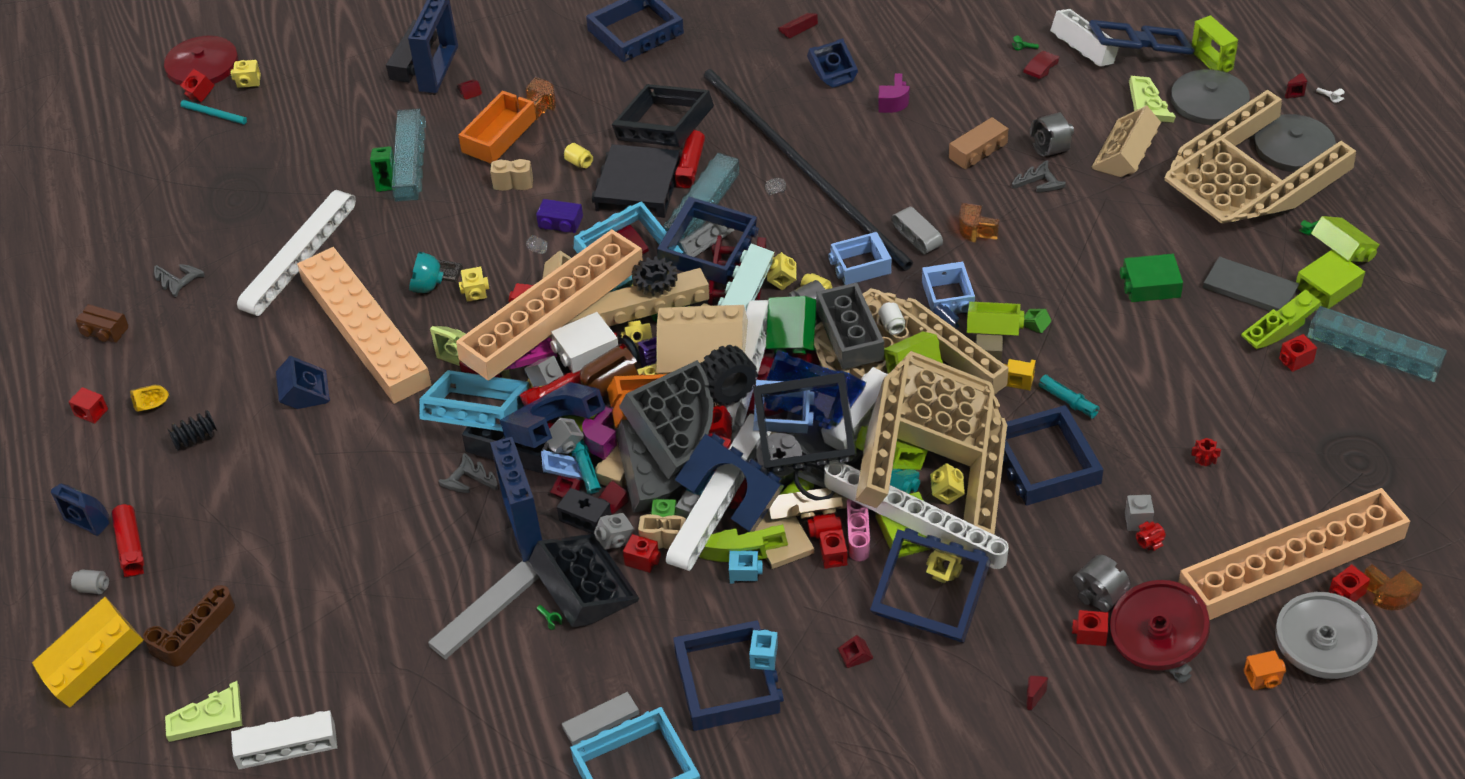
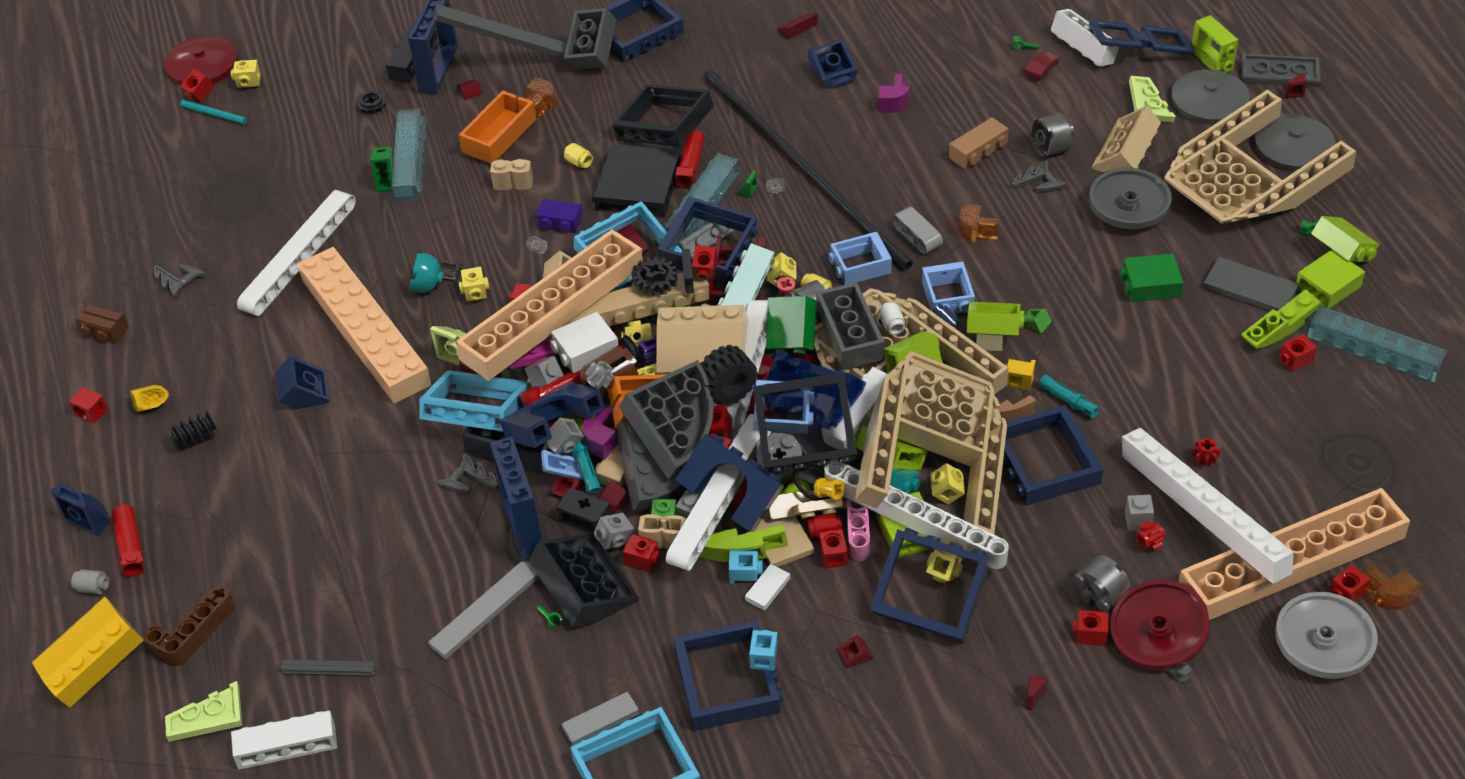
(334, 667): none -> dark grey axle
(376, 97): none -> black gear
(500, 31): none -> dark grey tile
(590, 39): none -> dark grey brick
(599, 374): none -> light grey gear
(687, 269): none -> black tile
(703, 255): none -> red brick
(748, 186): none -> green slope
(767, 587): none -> white tile
(782, 286): none -> coral bush
(833, 489): none -> yellow bush
(1020, 409): none -> medium nougat slope
(1130, 198): none -> dark grey dish
(1208, 506): none -> white brick
(1264, 670): orange brick -> none
(1279, 69): none -> dark grey tile
(1334, 96): white hand -> none

